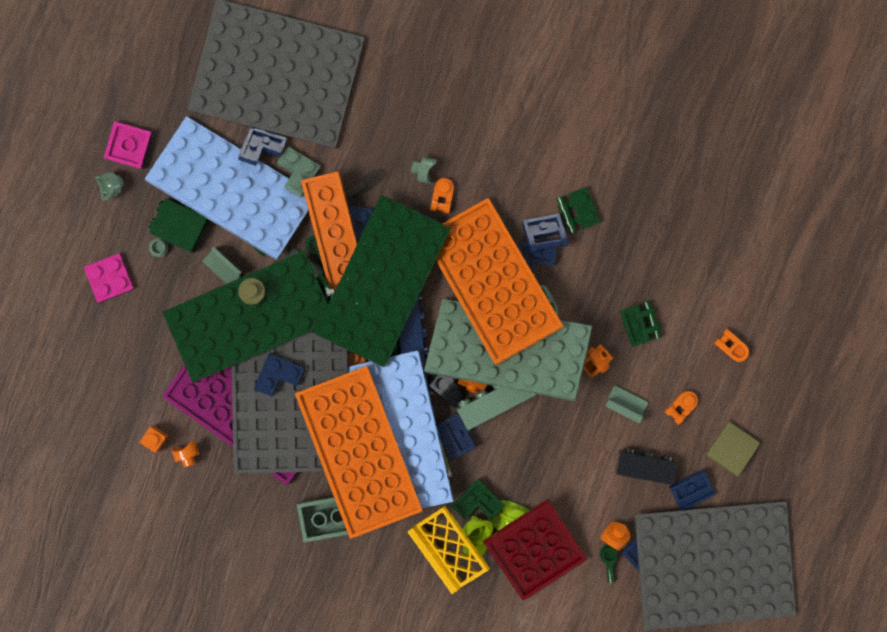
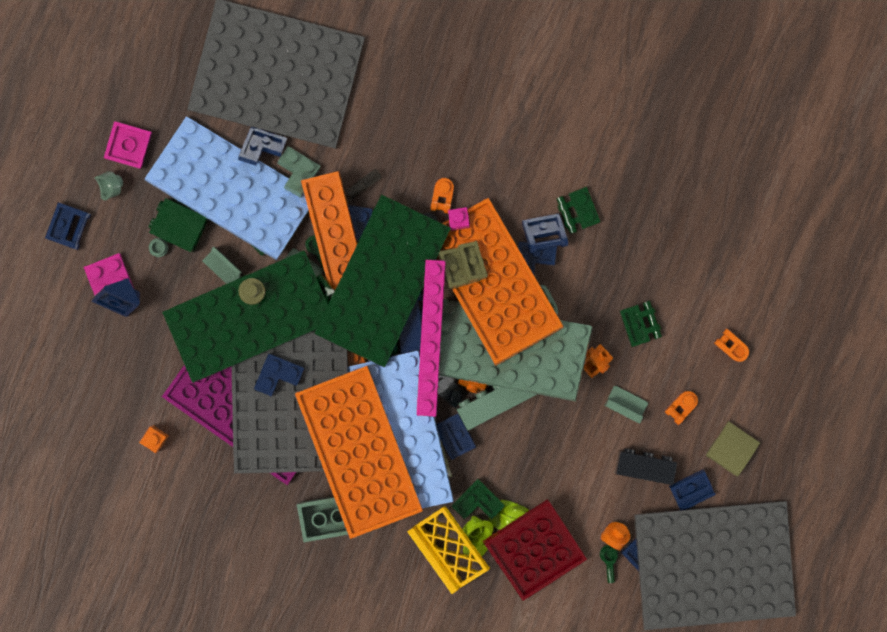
(61, 225): none -> dark blue plate
(118, 297): none -> dark blue slope
(187, 454): orange piece -> none
(422, 169): sand green piece -> none
(431, 338): none -> dark pink plate
(459, 218): none -> dark pink plate
(463, 265): none -> olive slope

